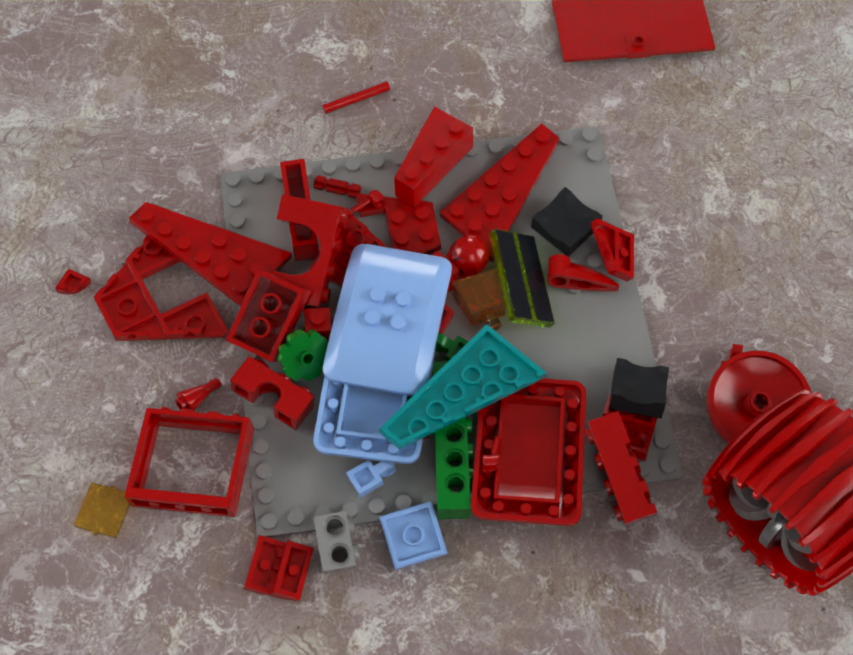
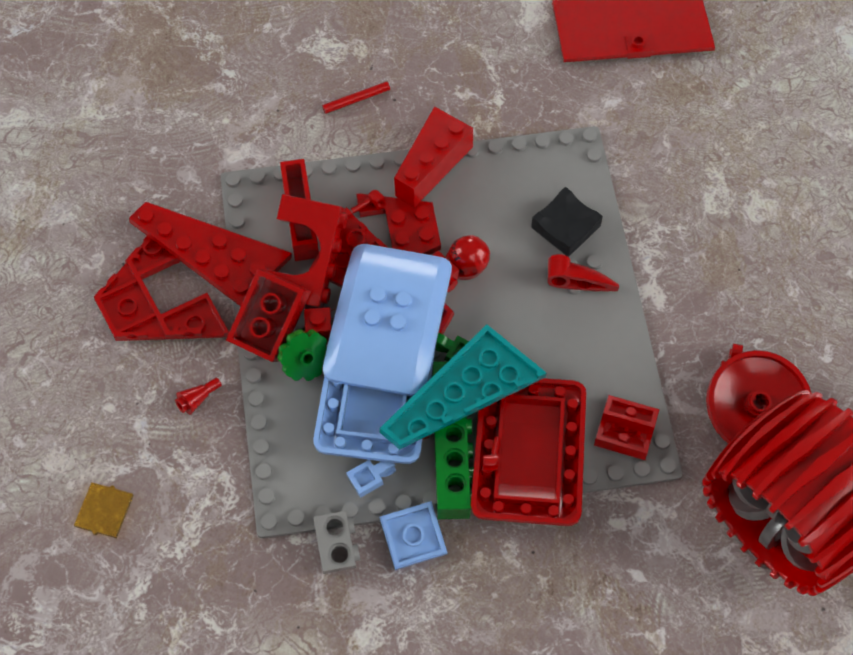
(72, 283): red tile -> none
(188, 502): red window -> none
(257, 378): red arch -> none
(278, 568): red slope -> none
(337, 186): red axle -> none
(481, 298): clear orange torso -> none
(502, 190): red wing -> none
(522, 278): black tile -> none
(616, 249): red wing -> none
(621, 469): red wedge -> none
(639, 389): black brick -> none

